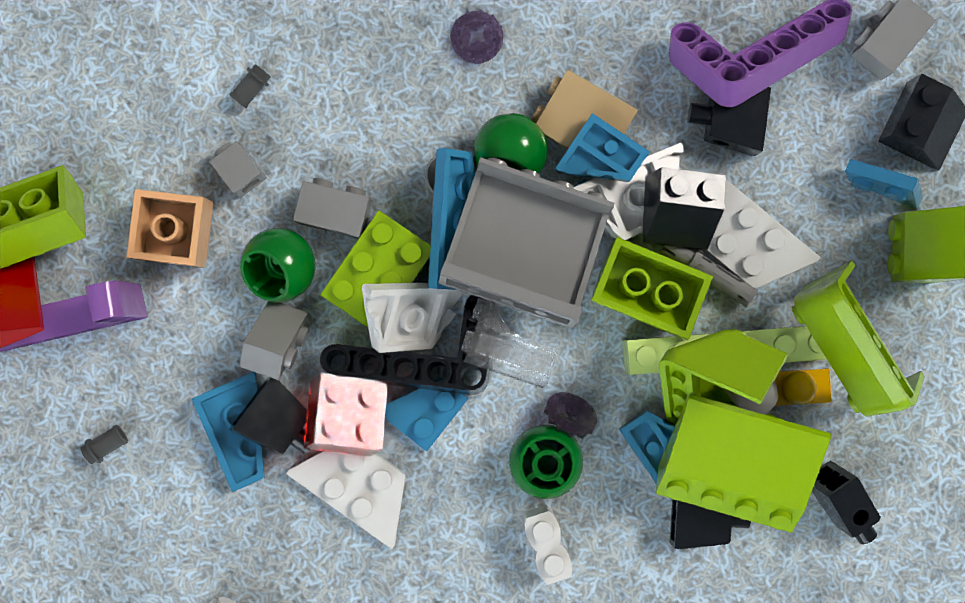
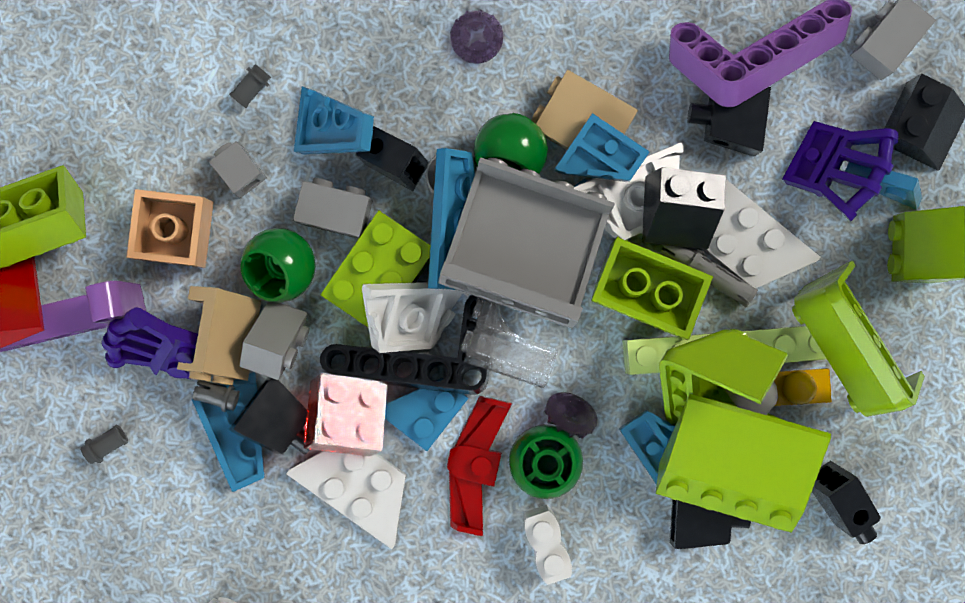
(148, 342): none -> dark purple plate
(216, 395): none -> dark grey pin
(221, 334): none -> tan panel
(330, 126): none -> dark azure wing
(394, 159): none -> black torso
(474, 464): none -> red plate
(822, 155): none -> dark purple plate

